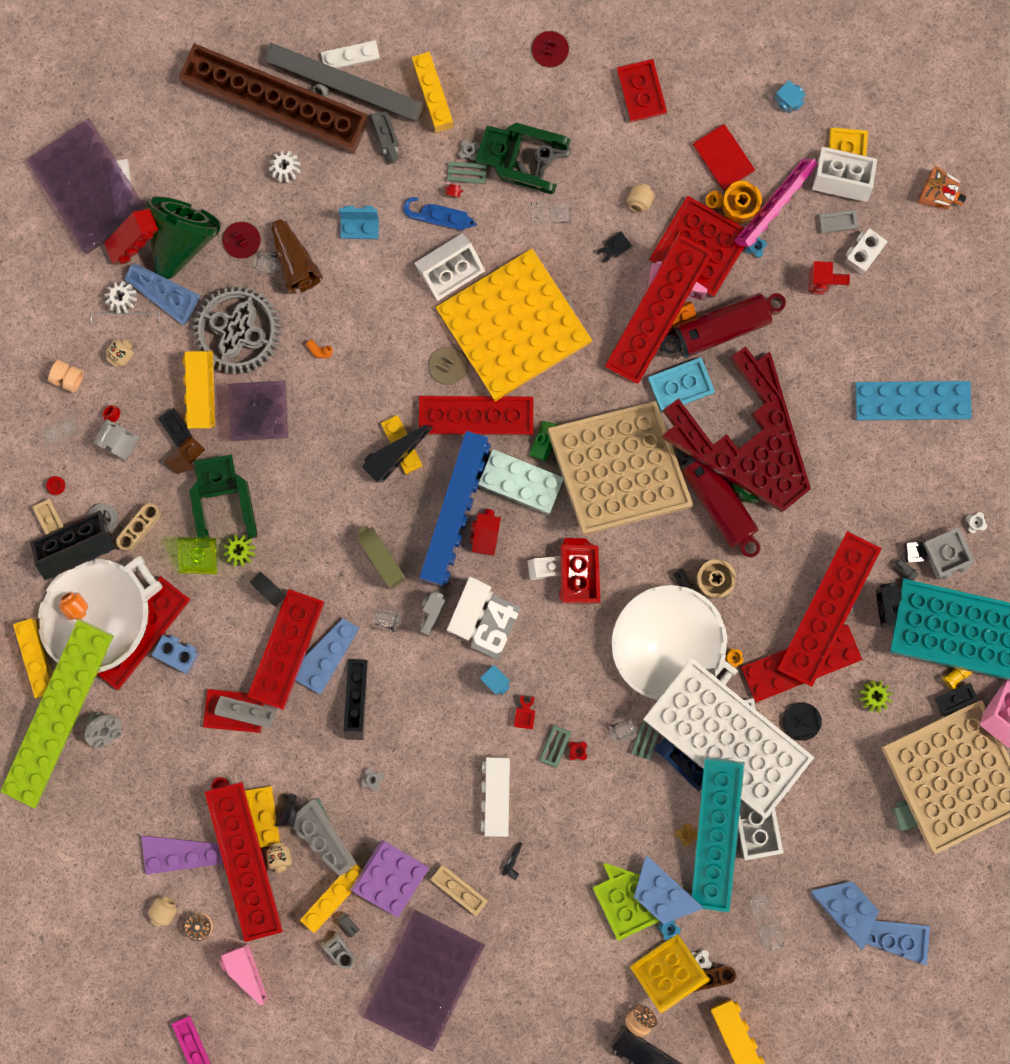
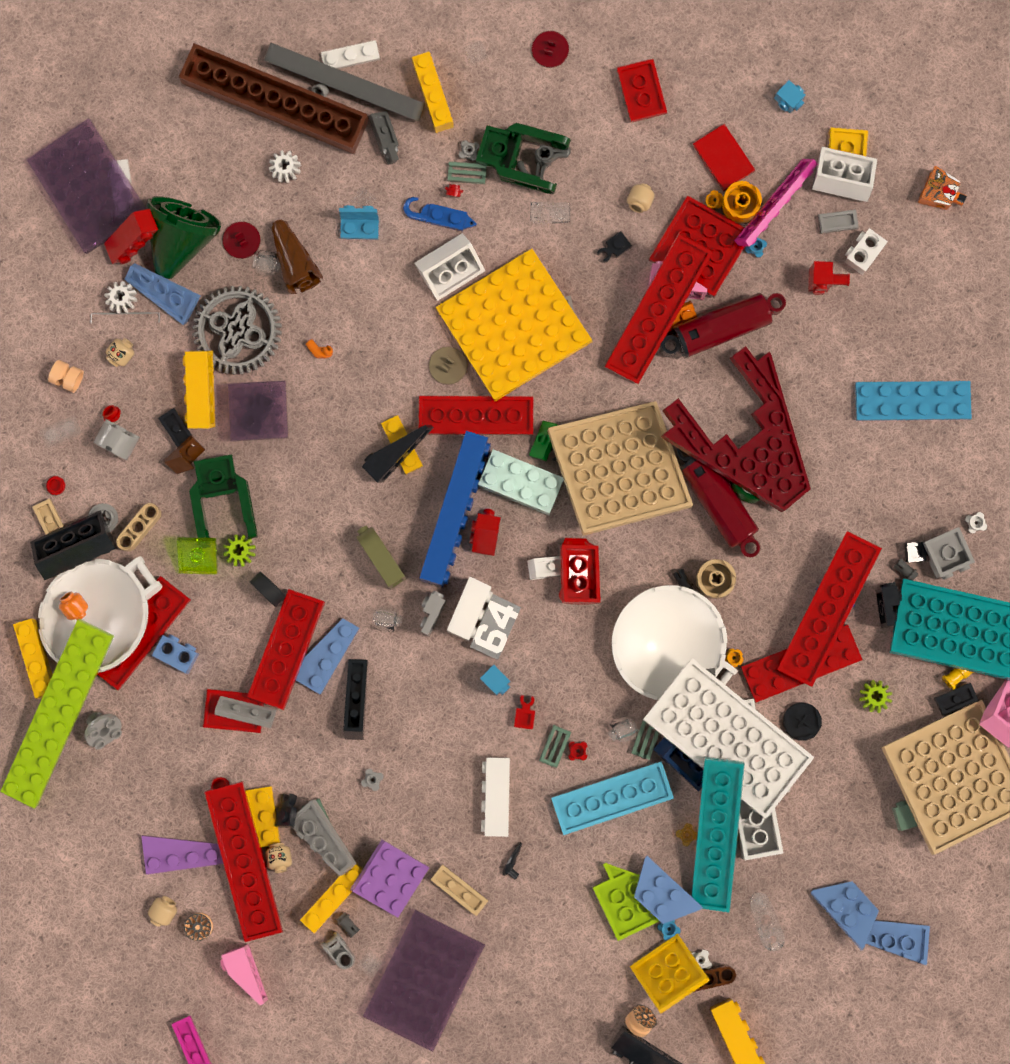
(612, 798): none -> medium azure plate
(686, 382): medium azure plate -> none

